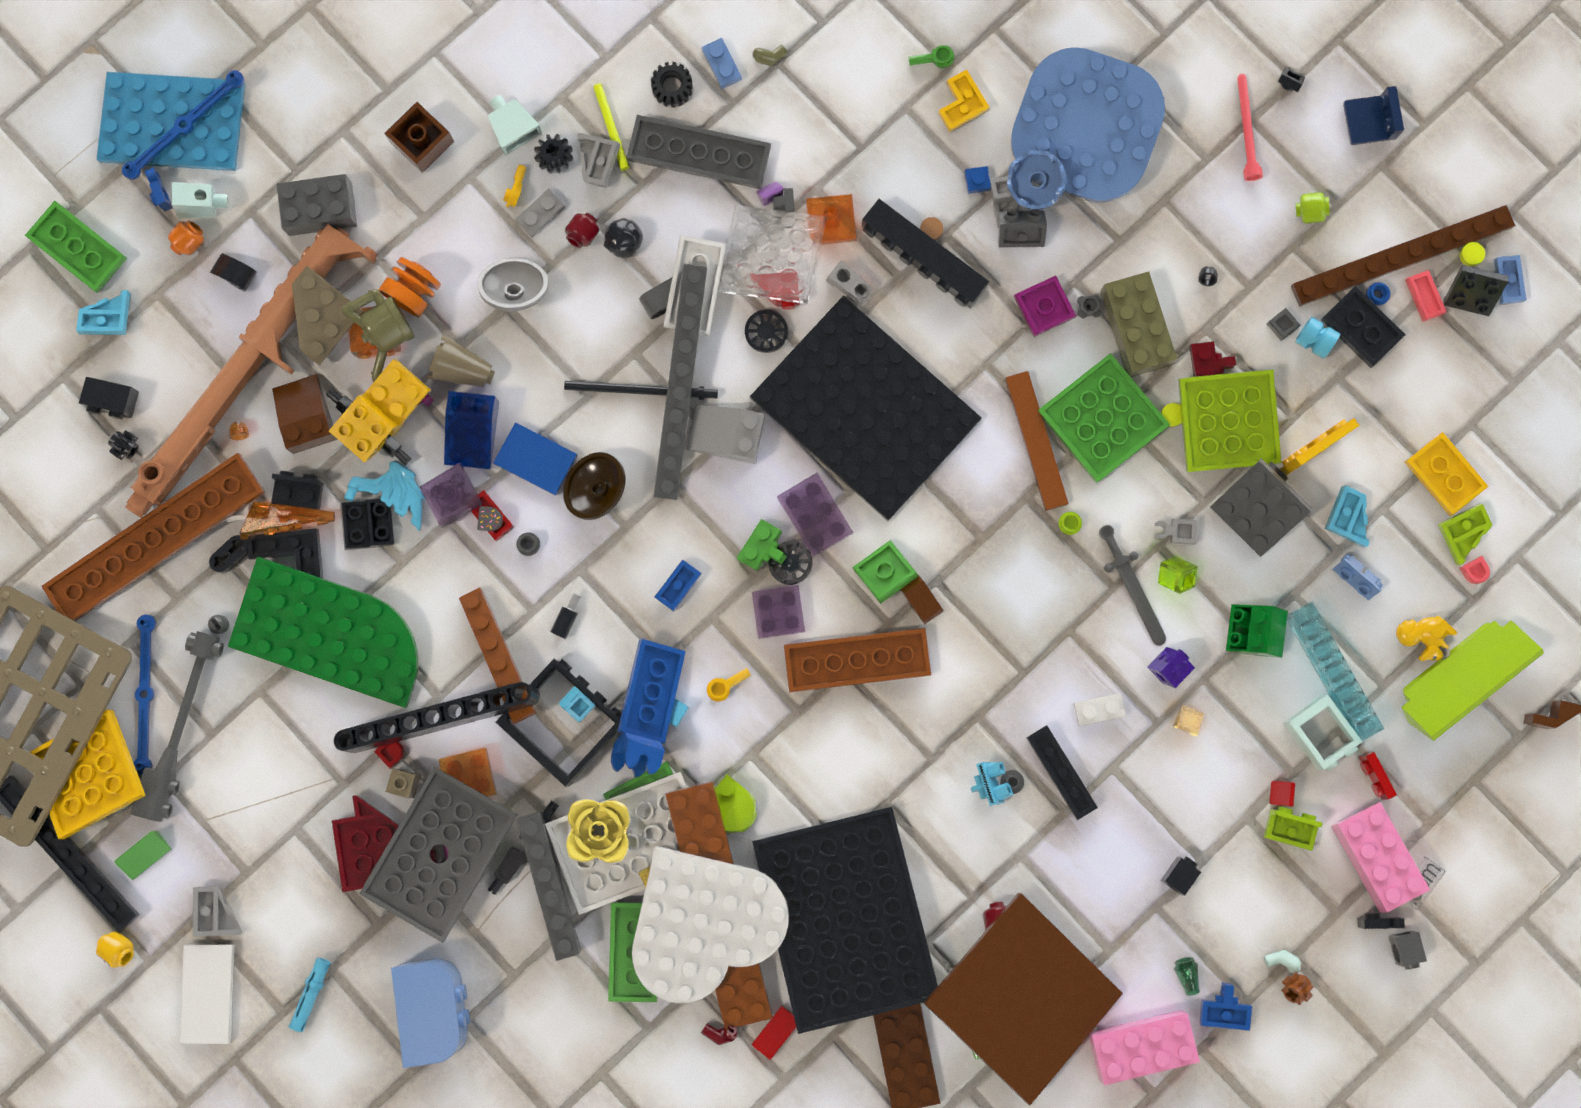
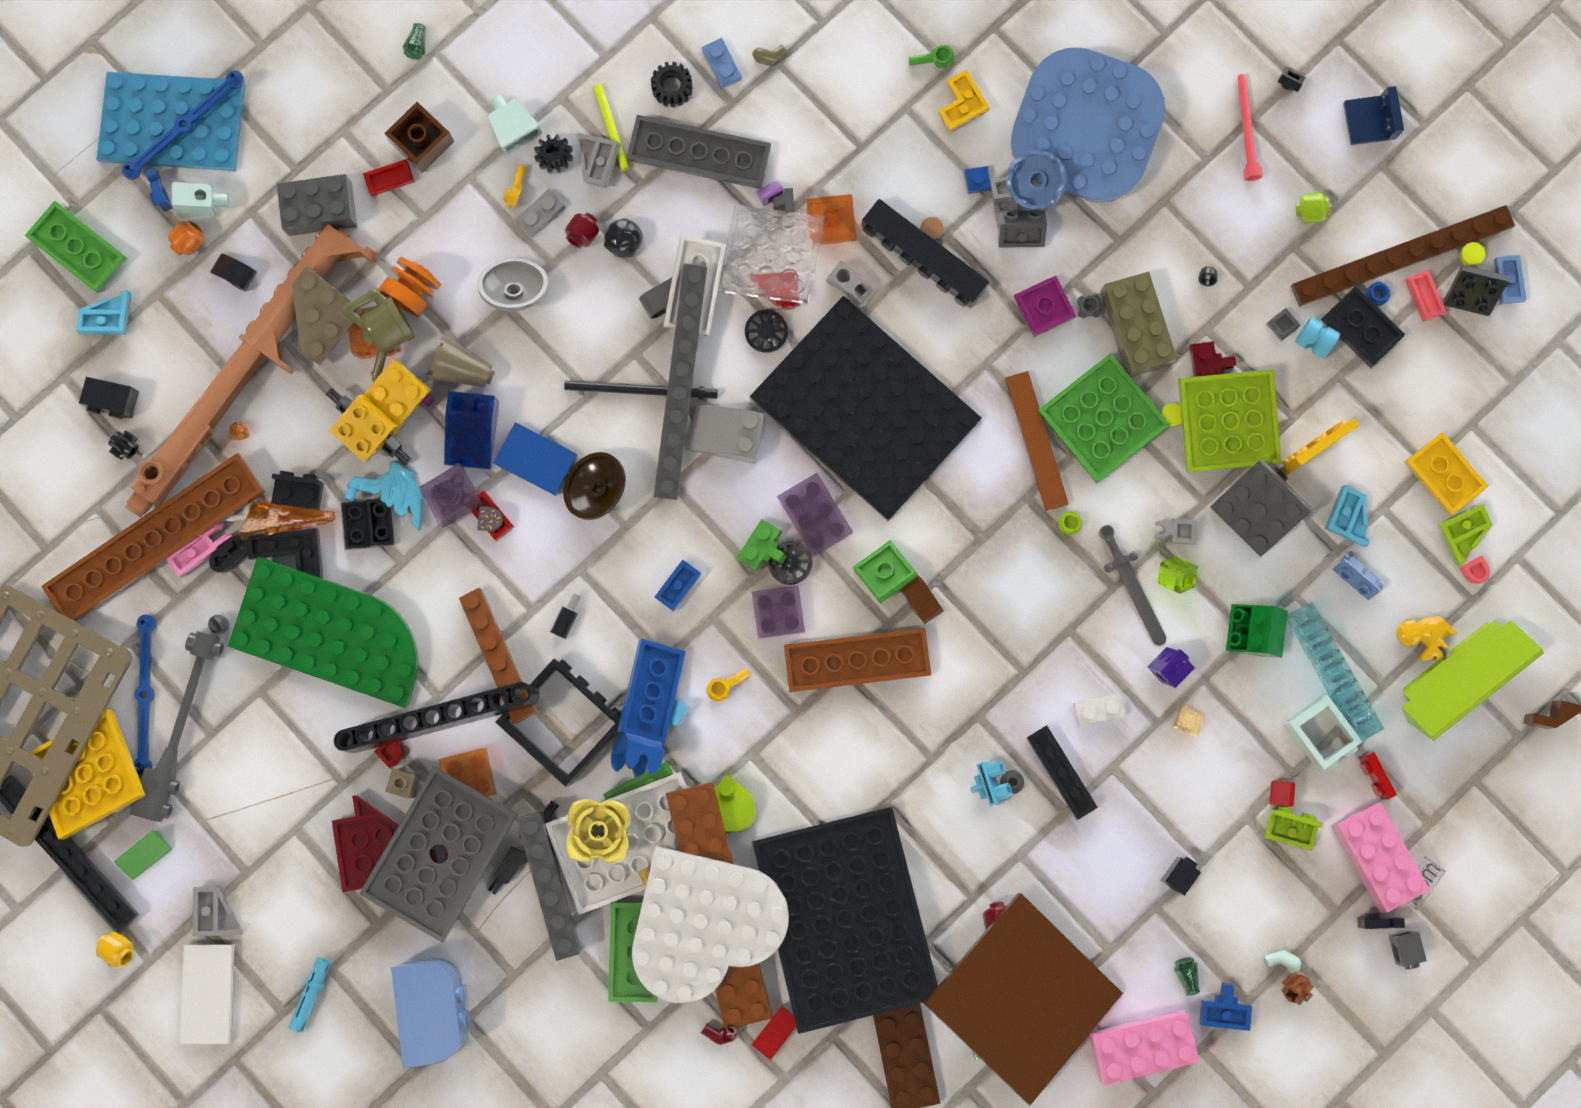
(197, 551): none -> bright pink hinge
(303, 414): reddish brown slope -> none
(388, 177): none -> red tile
(415, 43): none -> clear green cone
(528, 537): dark grey plate -> none
(576, 704): medium azure slope -> none

